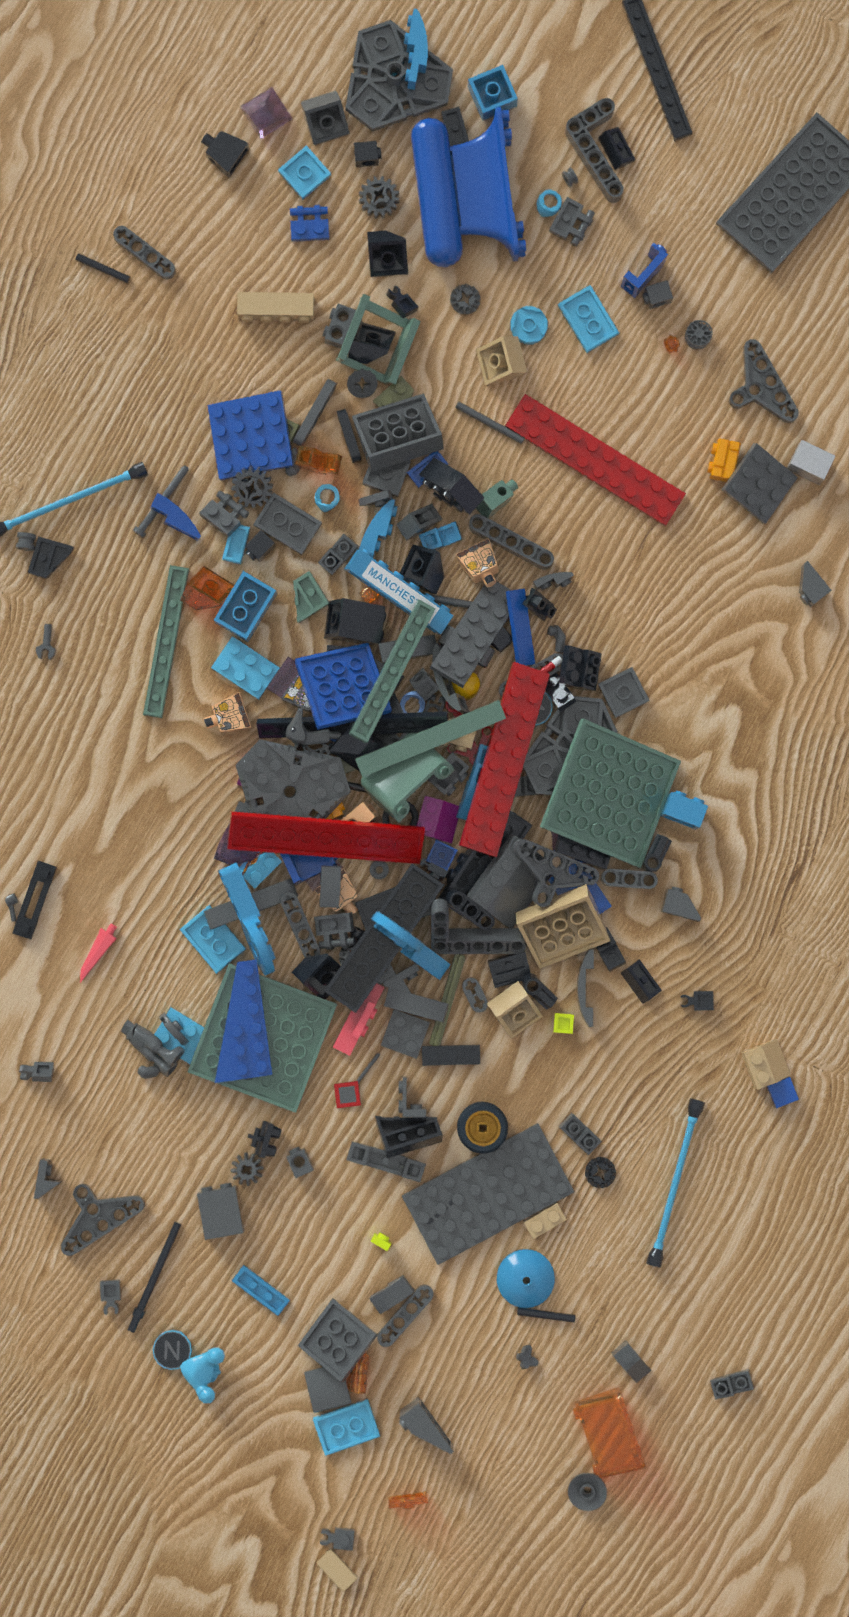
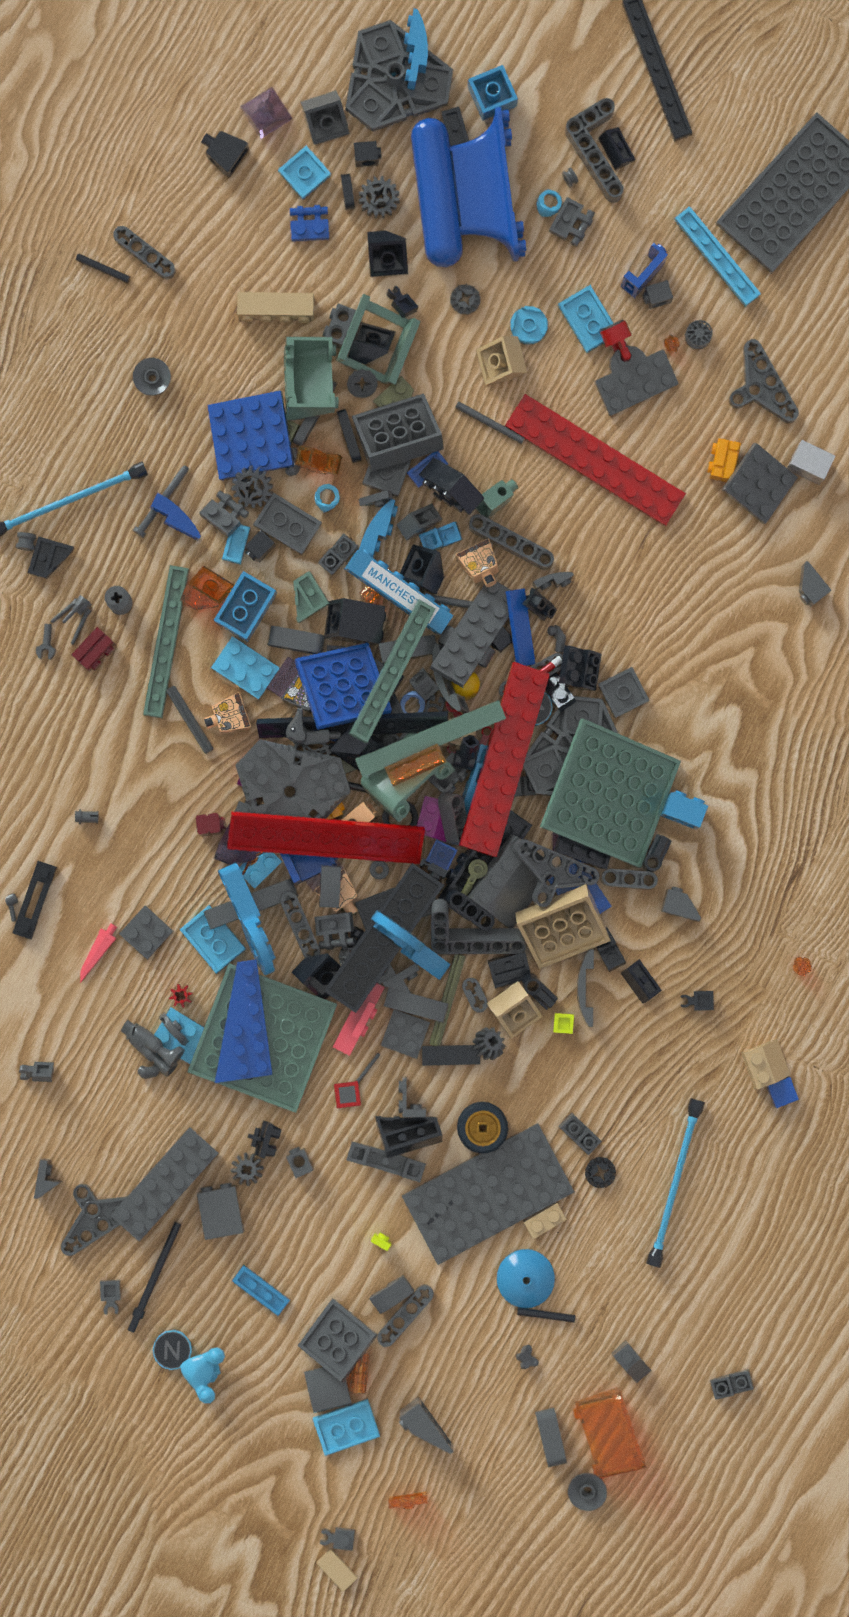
(79, 606): none -> dark grey plant
(86, 816): none -> dark grey pin
(94, 649): none -> dark red brick
(112, 596): none -> dark grey piece
(146, 932): none -> dark grey plate
(147, 368): none -> dark grey dish
(164, 1184): none -> dark grey brick
(186, 994): none -> red gear
(189, 719): none -> dark grey axle
(210, 824): none -> dark red brick
(296, 640): none -> dark grey beam
(309, 377): none -> sand green windscreen
(347, 191): none -> black beam
(415, 764): none -> clear orange plate
(453, 816): none -> dark grey beam
(466, 754): none -> black piece
(477, 869): none -> olive plate
(489, 1043): none -> dark grey gear
(551, 1437): none -> dark grey beam
(632, 373): none -> dark grey plate
(717, 256): none -> medium azure plate
(807, 966): none -> clear orange plate

